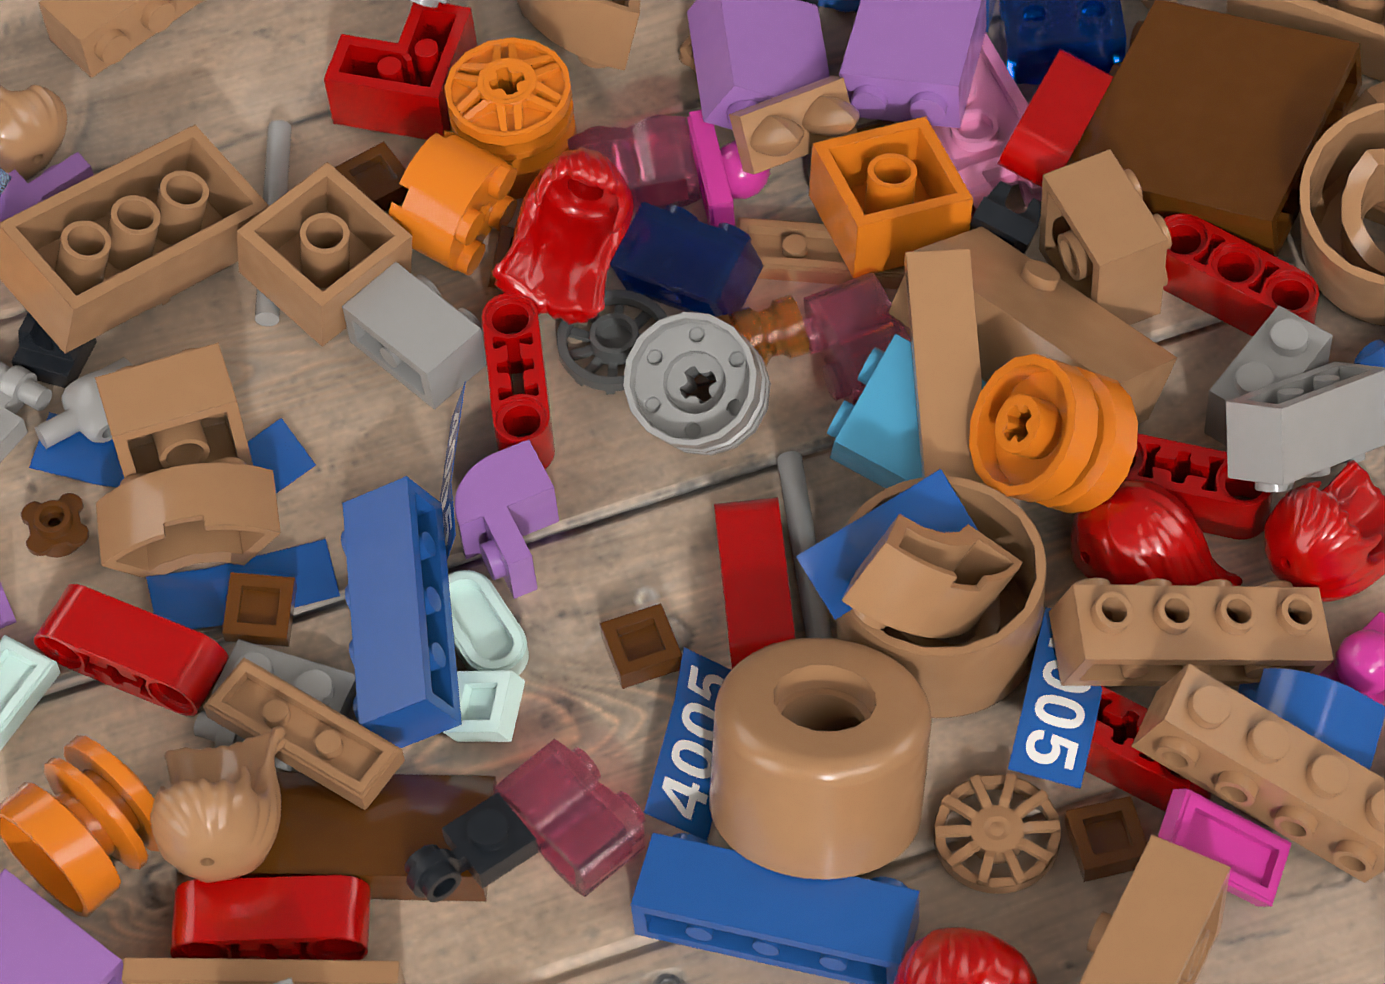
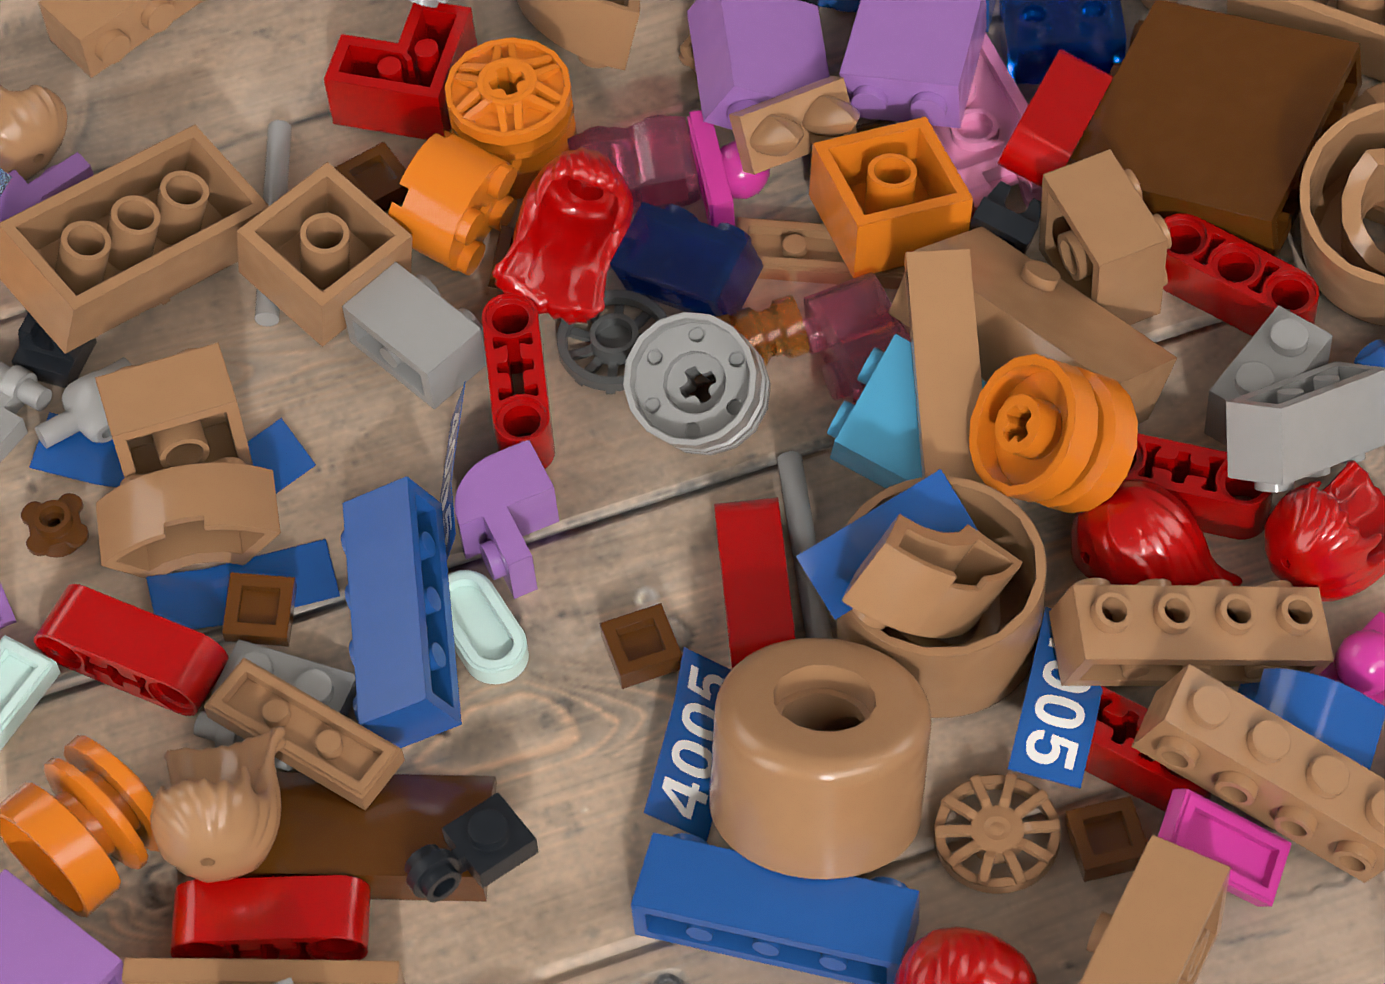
(487, 706): light aqua plate -> none
(576, 820): clear pink brick -> none

